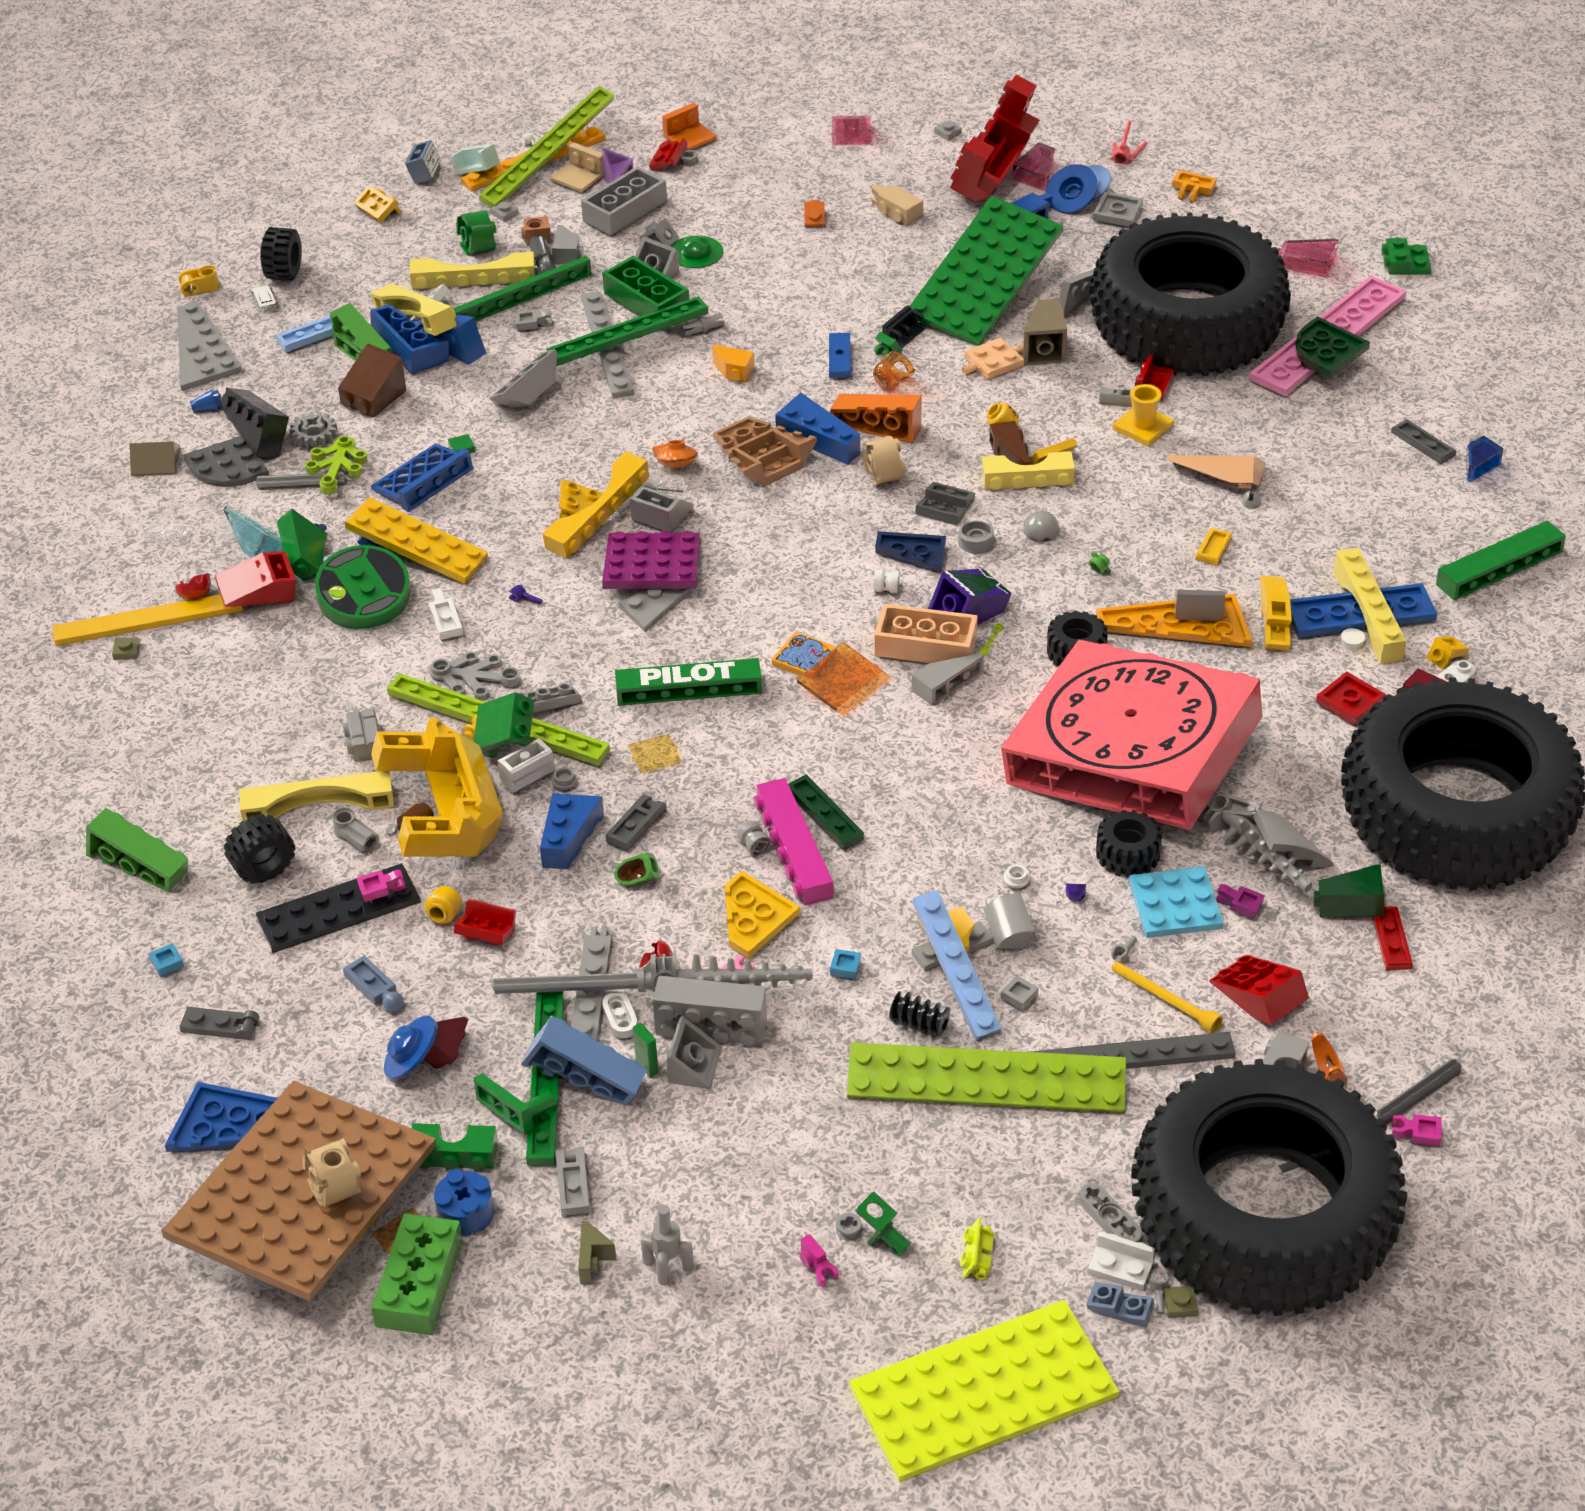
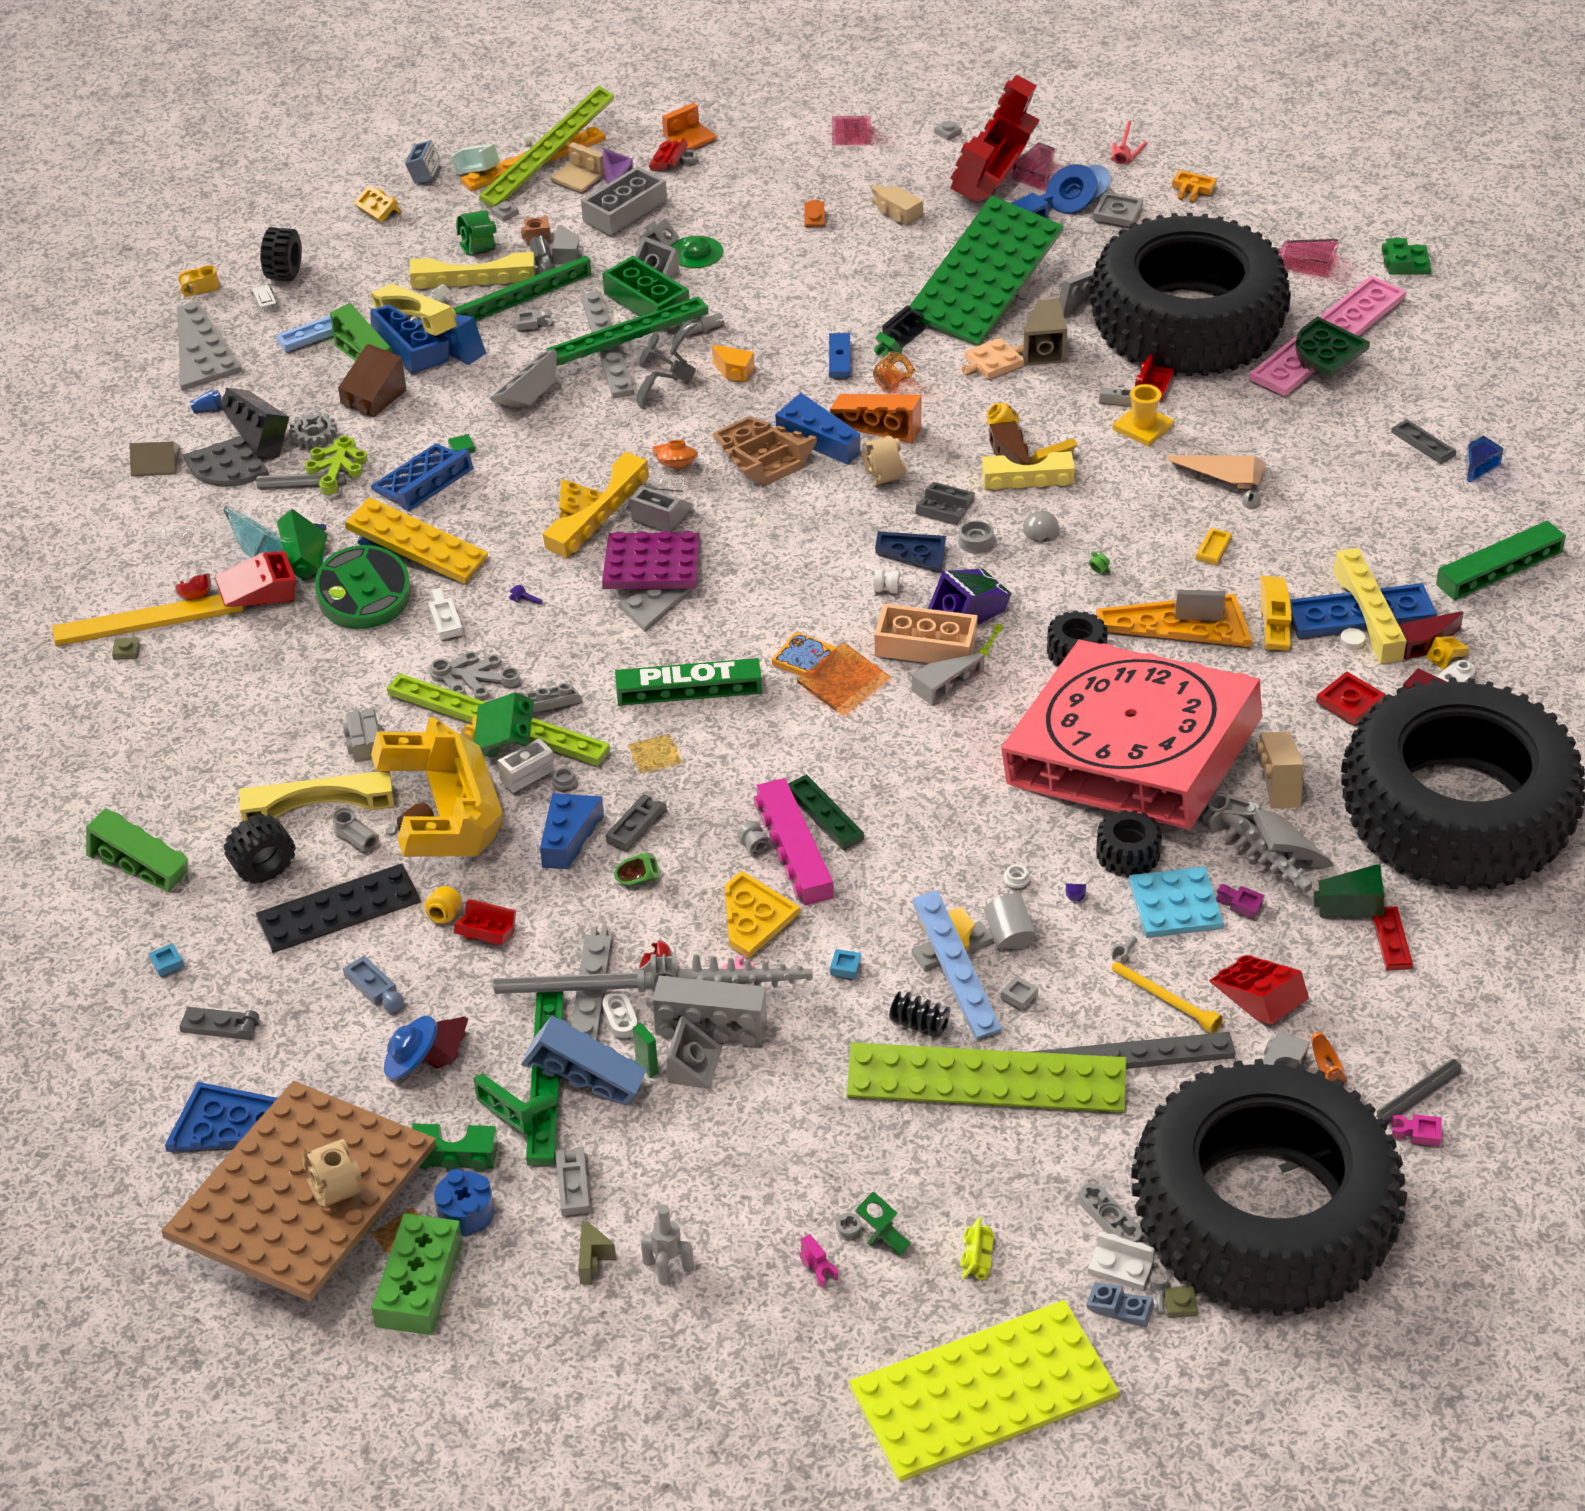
(377, 885): dark pink plate -> none
(679, 369): none -> dark grey plant
(1281, 769): none -> tan wedge
(1422, 633): none -> dark red slope

